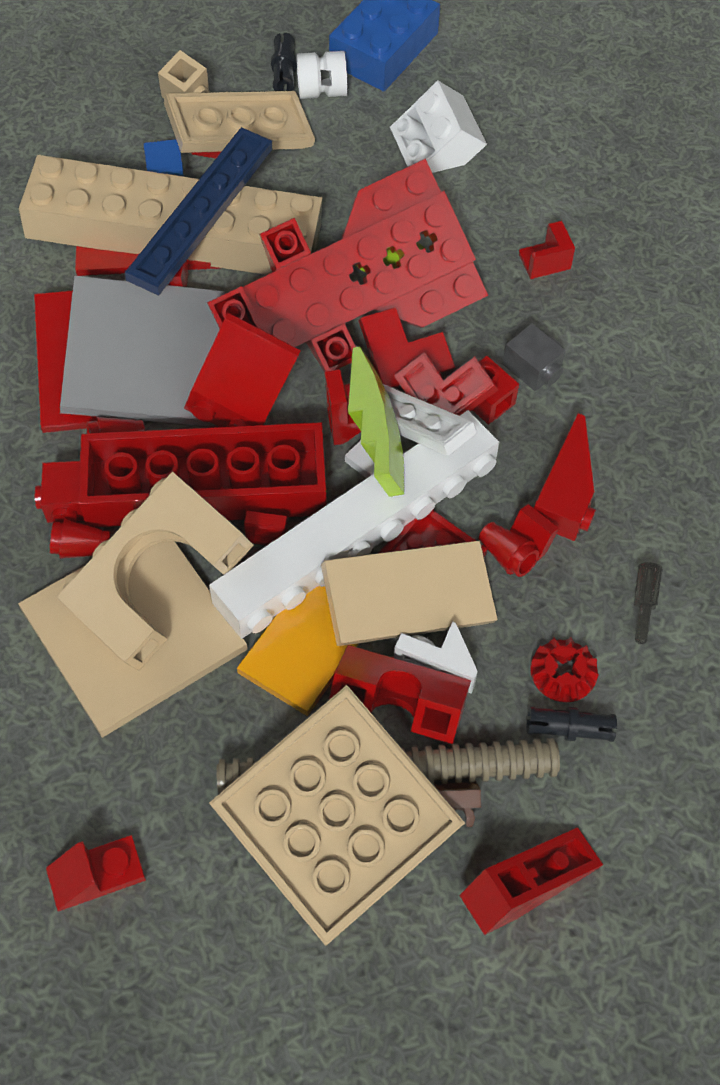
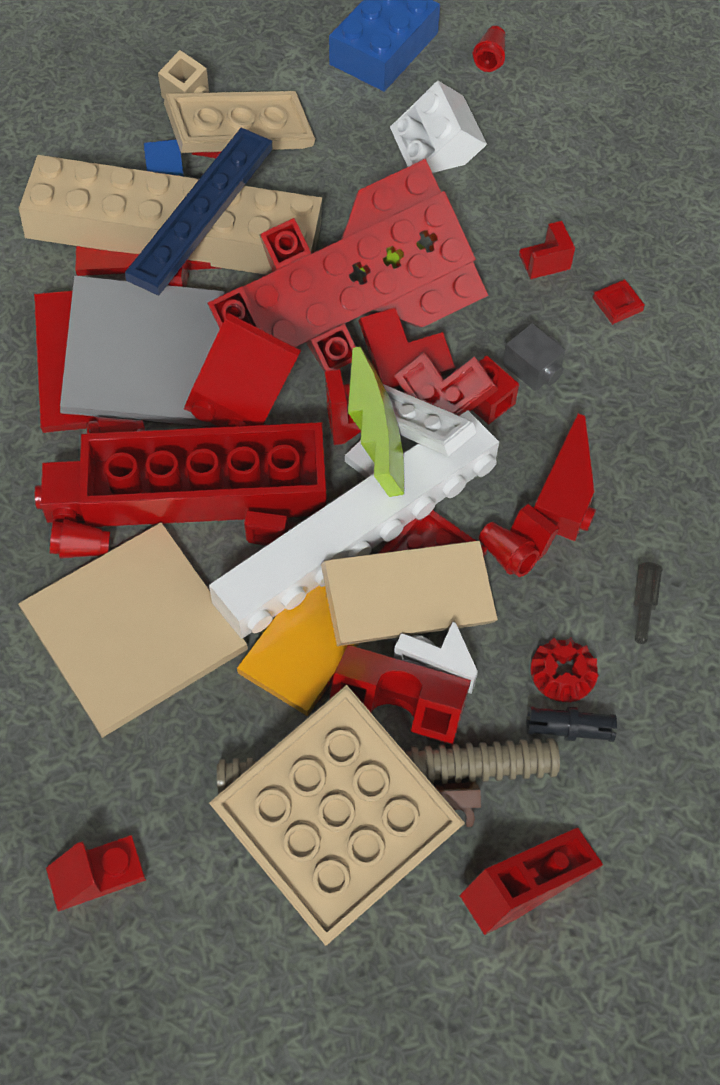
(101, 590): tan arch -> none
(283, 62): black pin -> none
(309, 74): white wheel -> none
(490, 49): none -> red cone
(618, 301): none -> red tile

